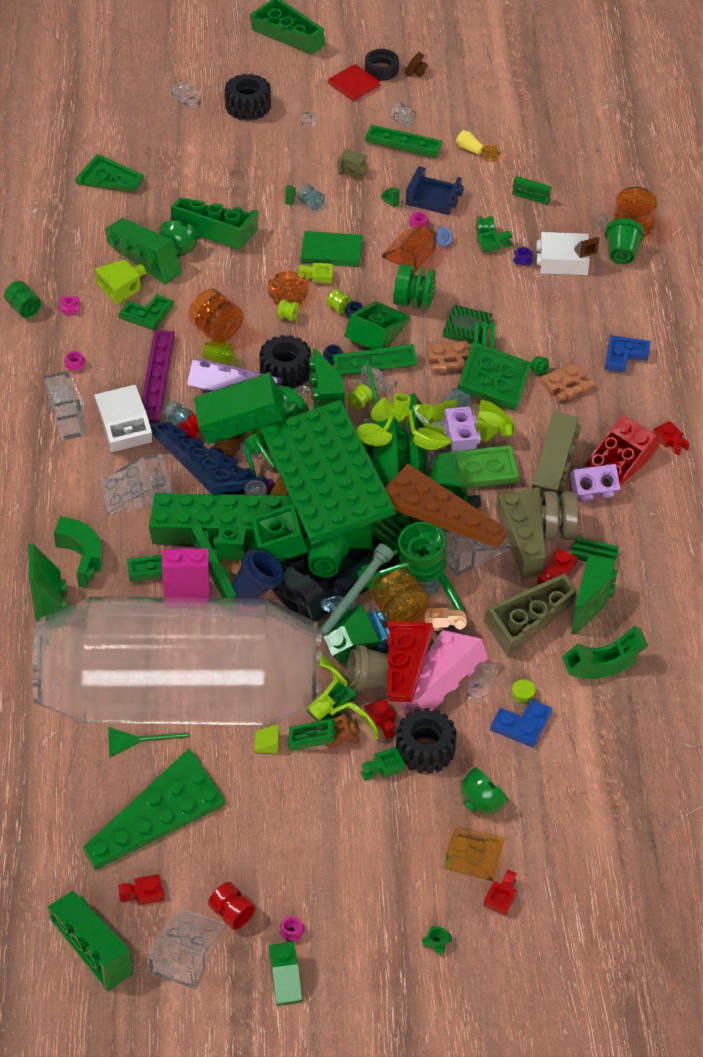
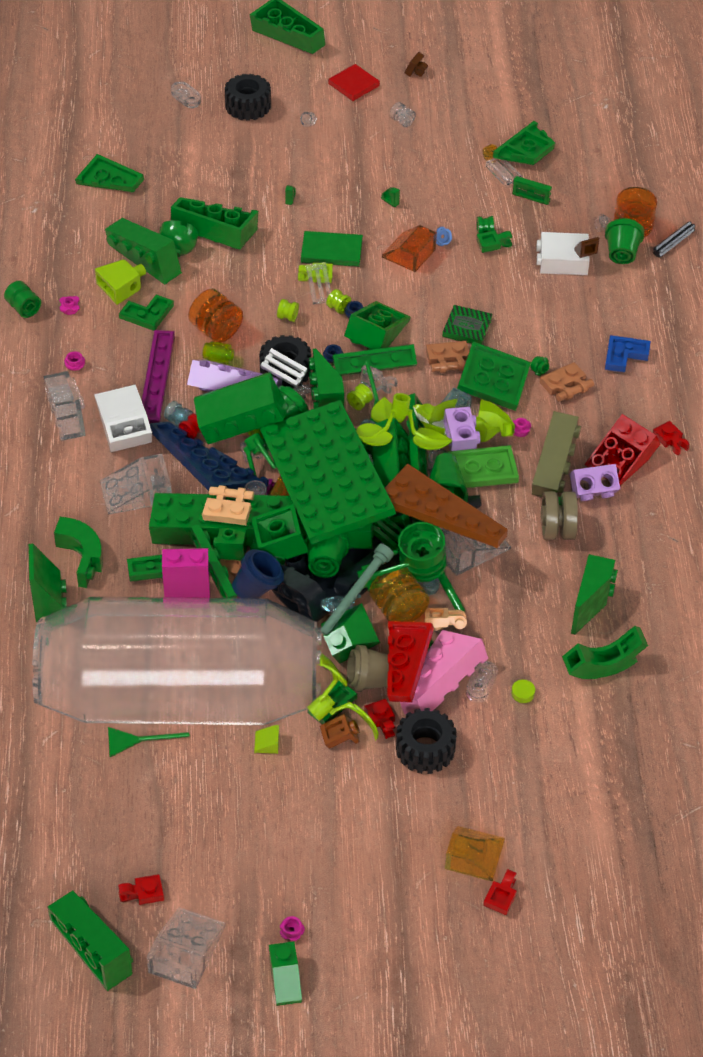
(167, 804): green wing -> none
(227, 510): none -> light nougat plate
(230, 445): reddish brown cone -> none
(233, 907): red wheel -> none
(273, 353): none -> white tile
(296, 293): clear orange plate -> none
(309, 195): clear light blue wheel -> none
(311, 737): green tile -> none
(316, 267): none -> clear tile
(352, 164): olive brick -> none
(378, 620): dark azure hinge -> none
(382, 56): black tyre -> none
(385, 762): green plate -> none
(403, 141): green plate -> none
(414, 286): green wheel -> none
(418, 218): dark pink plate -> none
(433, 193): dark blue panel -> none
(439, 933): green plate -> none
(468, 142): light yellow cone -> none
(481, 793): green cylinder -> none
(484, 327): green tile -> none
(501, 173): none -> clear tile
(522, 427): none -> dark pink plate
(522, 517): olive wedge -> none
(522, 728): blue plate -> none
(523, 256): dark purple plate -> none
(526, 146): none -> green wing
(528, 612): olive wedge -> none
(560, 563): red plate -> none
(594, 548): green tile -> none
(674, 239): none -> axle

